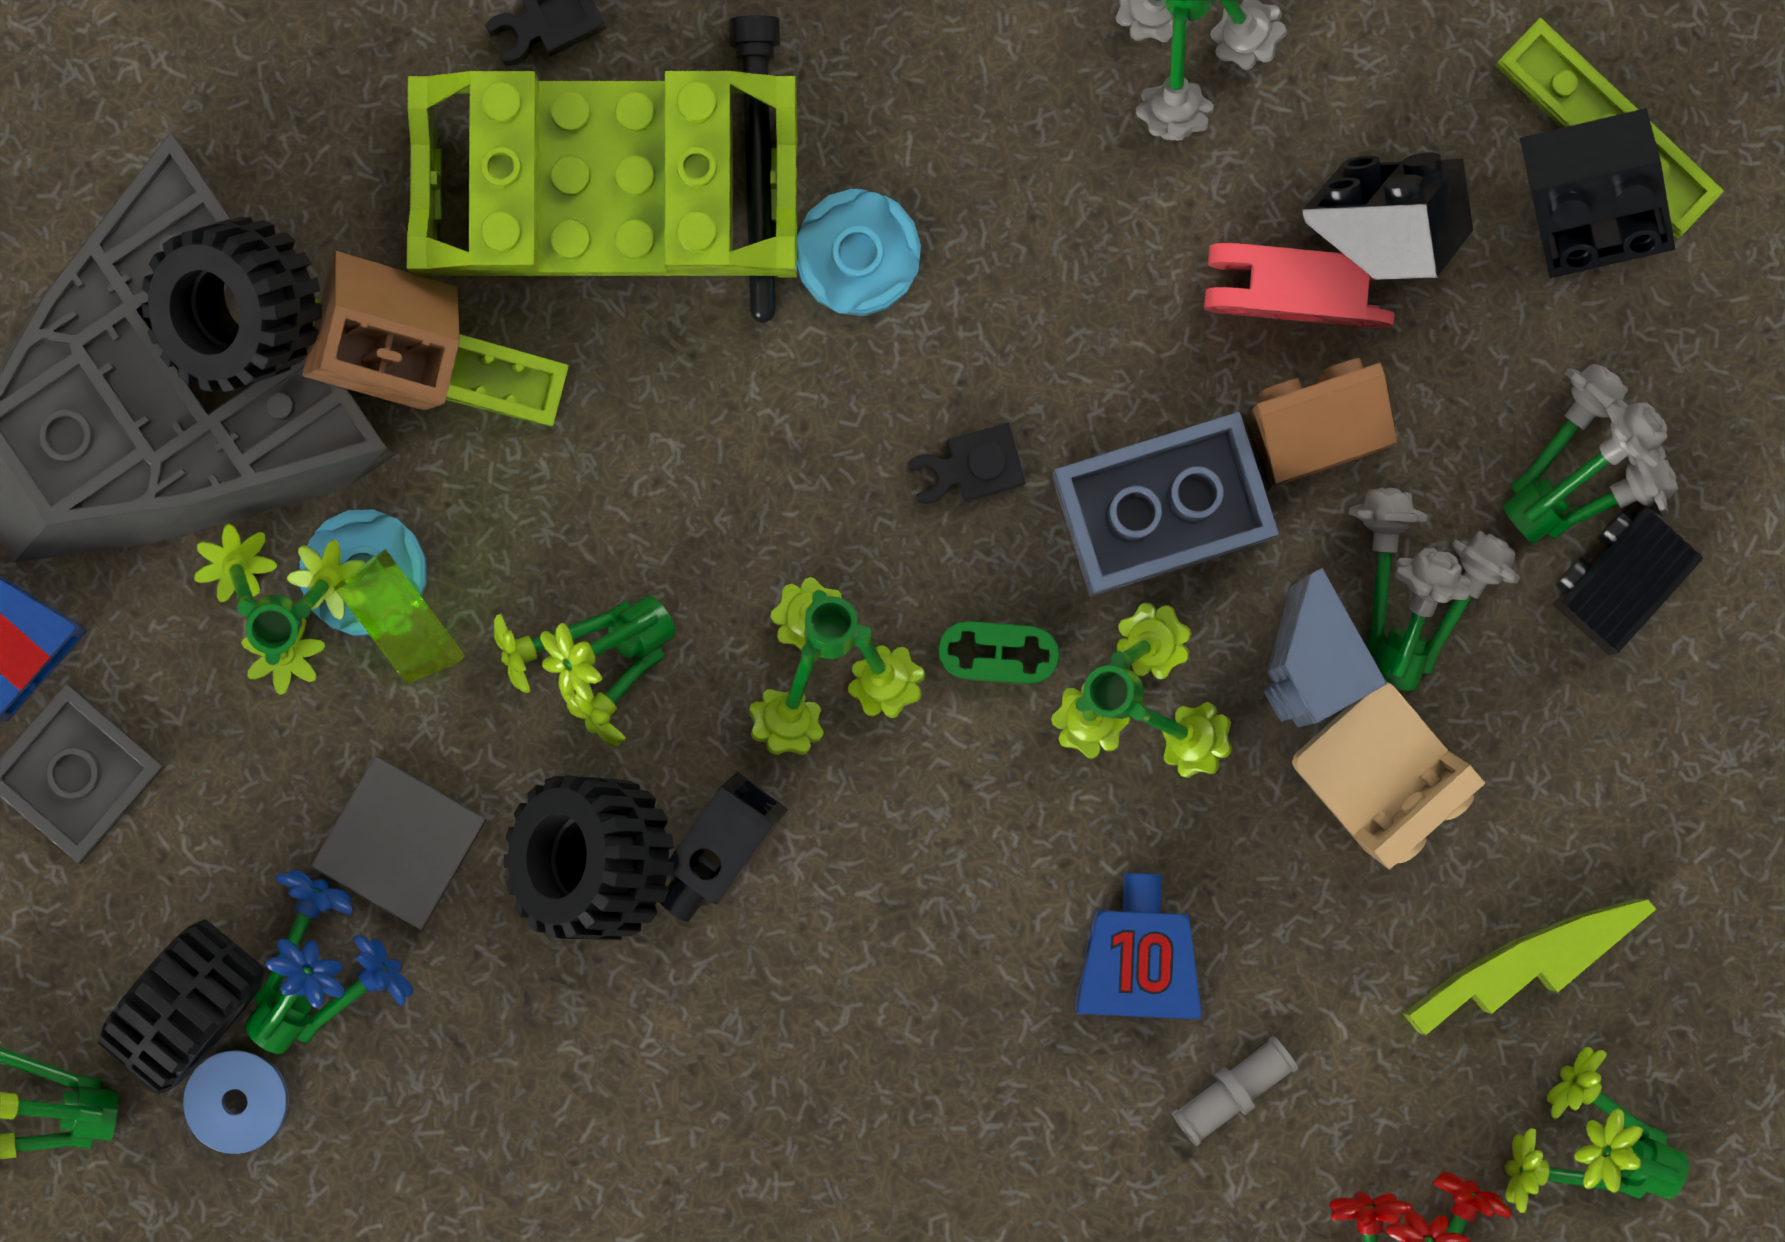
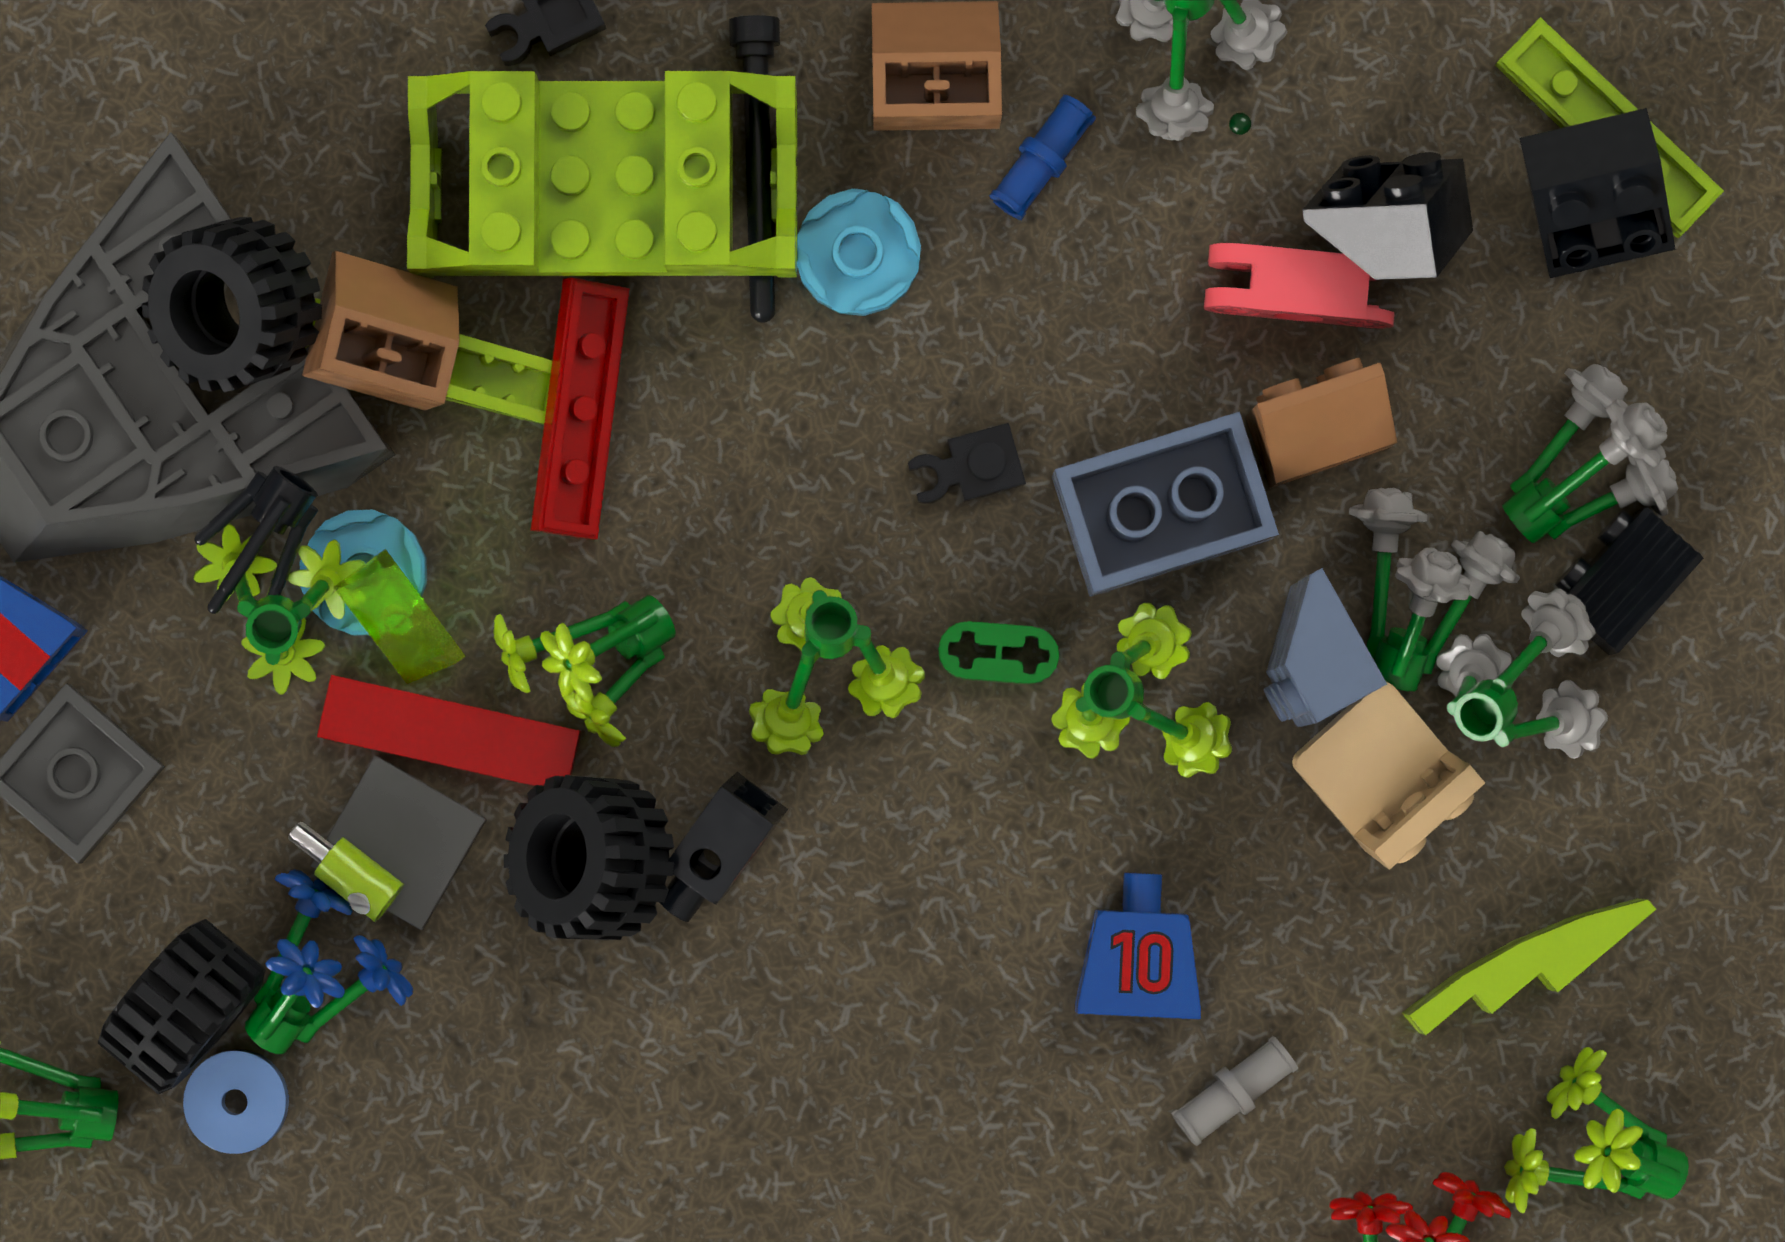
(280, 502): none -> black plant
(349, 872): none -> lime piece
(446, 732): none -> red tile
(580, 409): none -> red tile
(936, 66): none -> medium nougat slope
(1042, 157): none -> blue pin
(1240, 123): none -> dark green piece
(1484, 675): none -> light grey plant

